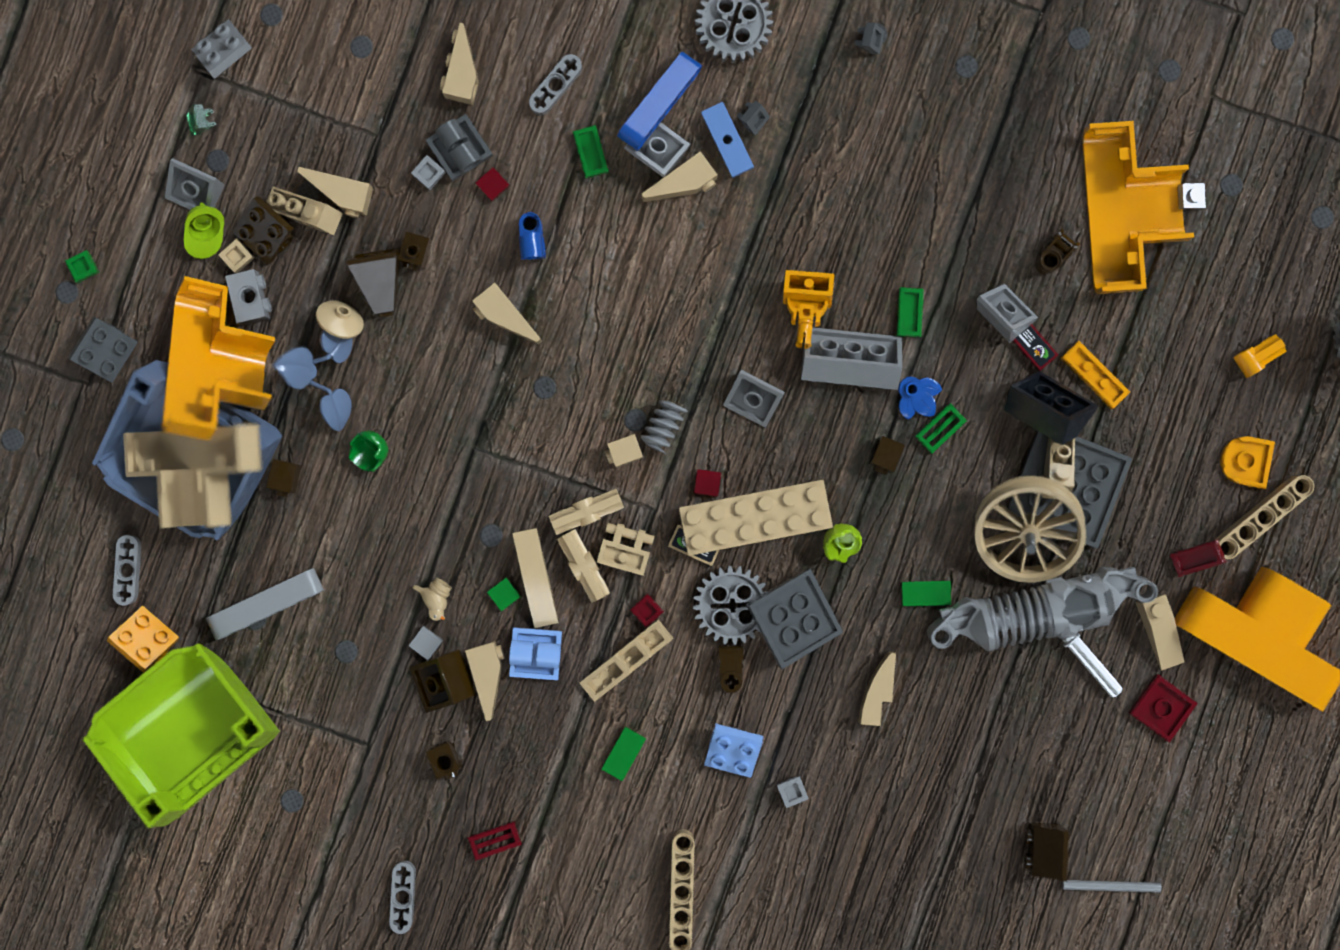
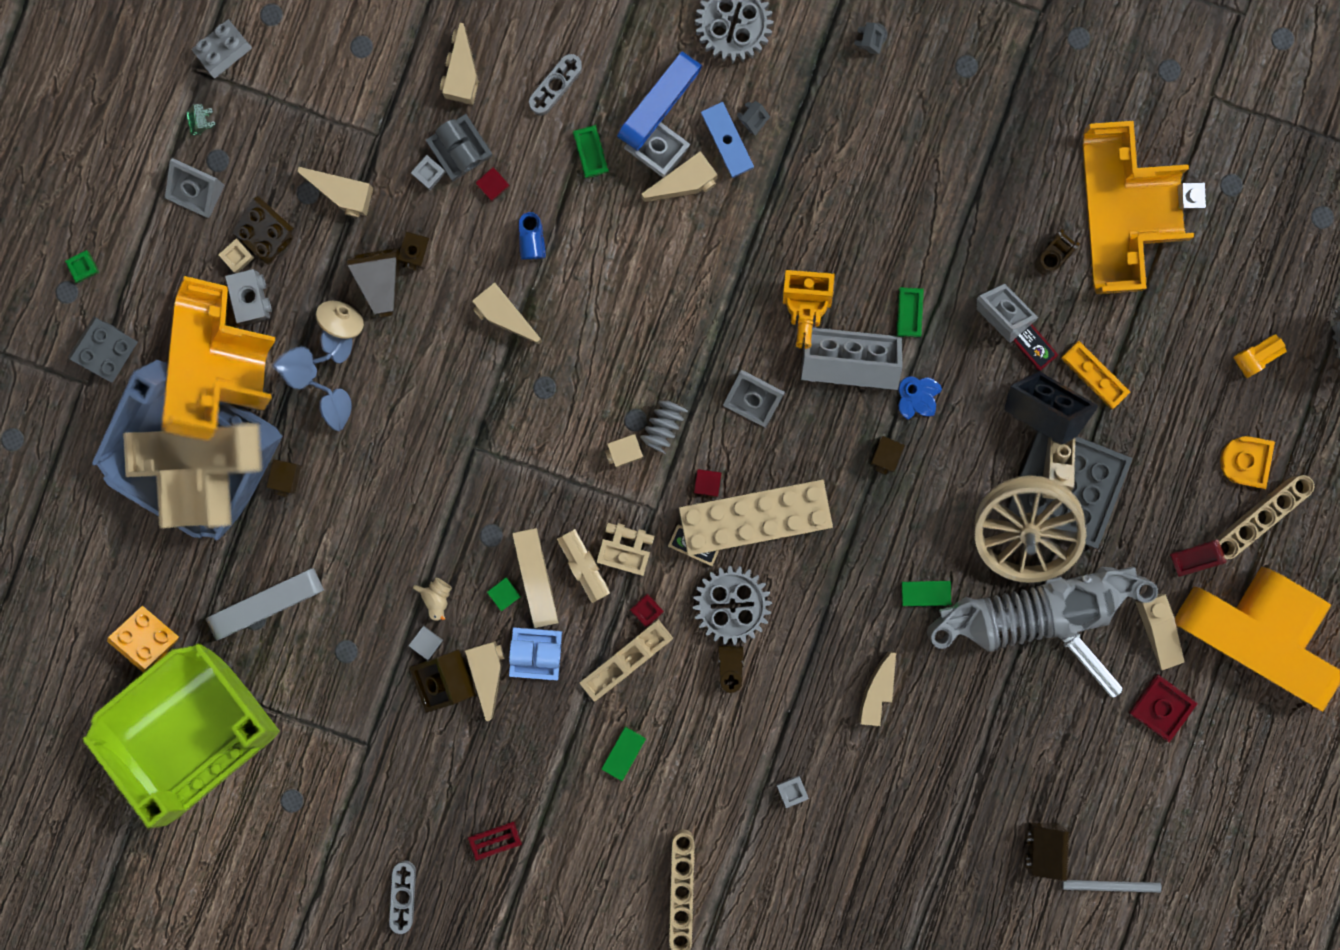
(134, 587): light grey beam -> none
(203, 231): lime piece -> none
(304, 210): tan slope -> none
(368, 450): green hair -> none
(444, 749): dark brown brick -> none
(586, 511): tan piece -> none
(733, 750): light blue plate -> none
(794, 618): dark grey plate -> none
(841, 542): lime hair -> none
(925, 442): green tile -> none

